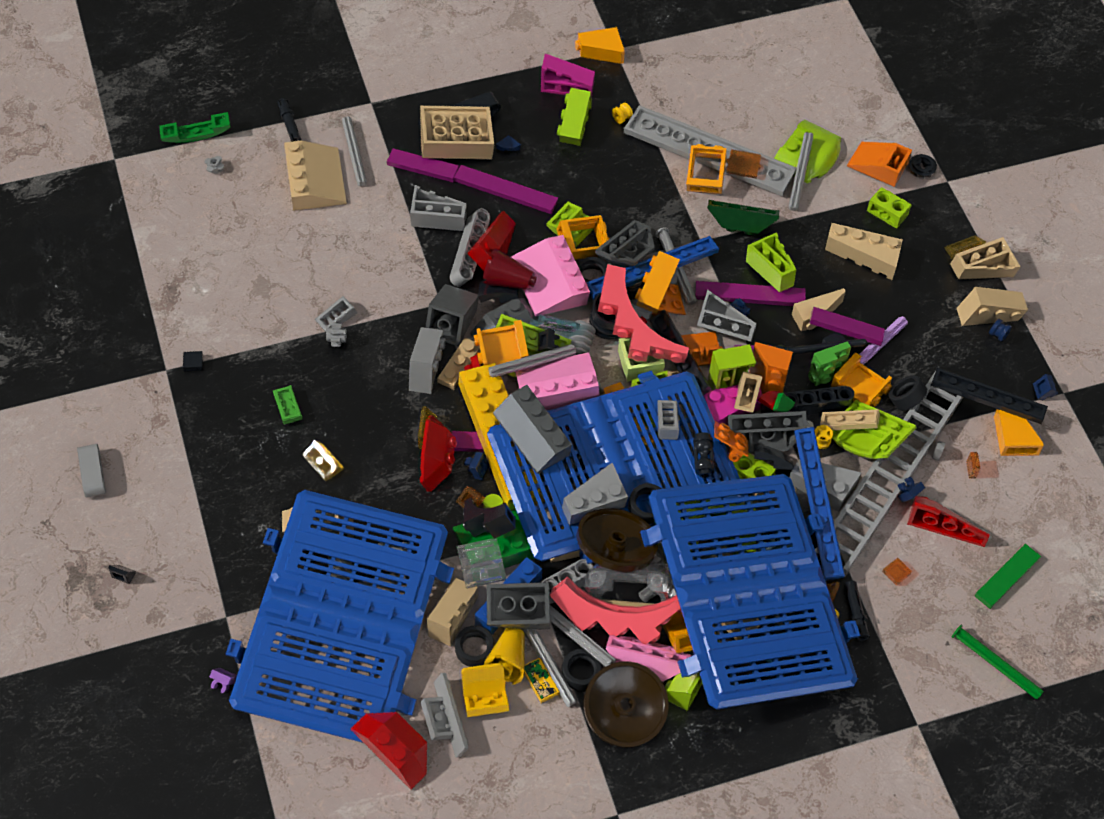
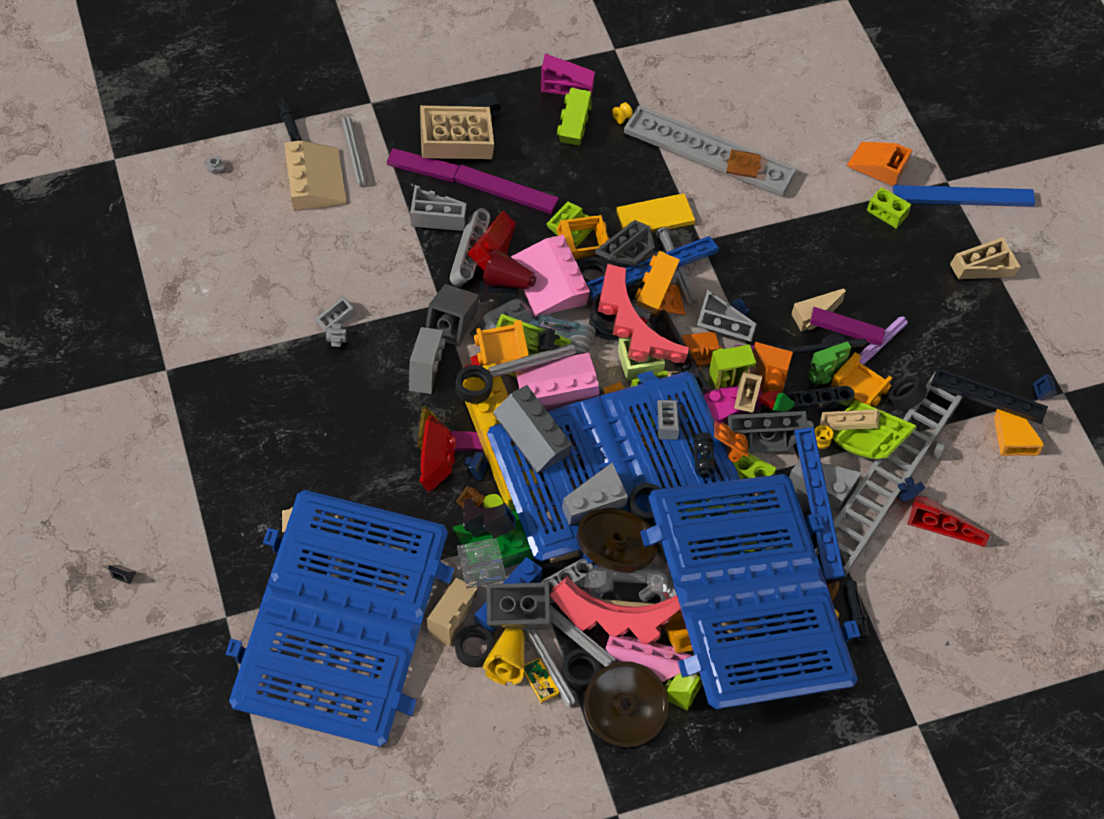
(91, 470): light grey beam -> none
(193, 361): black tile -> none
(197, 131): green slope -> none
(224, 677): medium lavender tile -> none
(287, 405): bright green plate -> none
(322, 460): clear yellow slope -> none
(395, 745): red wedge -> none
(443, 716): light grey bracket -> none
(450, 375): tan plate -> none
(474, 396): none -> black tyre
(484, 689): yellow bracket -> none
(508, 143): dark blue tile -> none
(601, 45): light orange slope -> none
(658, 213): none -> yellow tile
(706, 185): light orange window -> none
(742, 217): dark green wedge -> none
(750, 293): magenta tile -> none
(772, 262): lime wedge -> none
(779, 459): black slope -> none
(801, 171): light grey axle -> none
(823, 151): lime slope -> none
(865, 248): tan wedge -> none
(897, 571): clear orange tile -> none
(927, 162): black gear -> none
(963, 245): clear yellow slope -> none
(965, 195): none -> blue tile
(973, 465): clear orange tile -> none
(989, 305): tan wedge -> none
(997, 662): green axle -> none
(1000, 330): dark blue wheel -> none
(1007, 576): green tile -> none

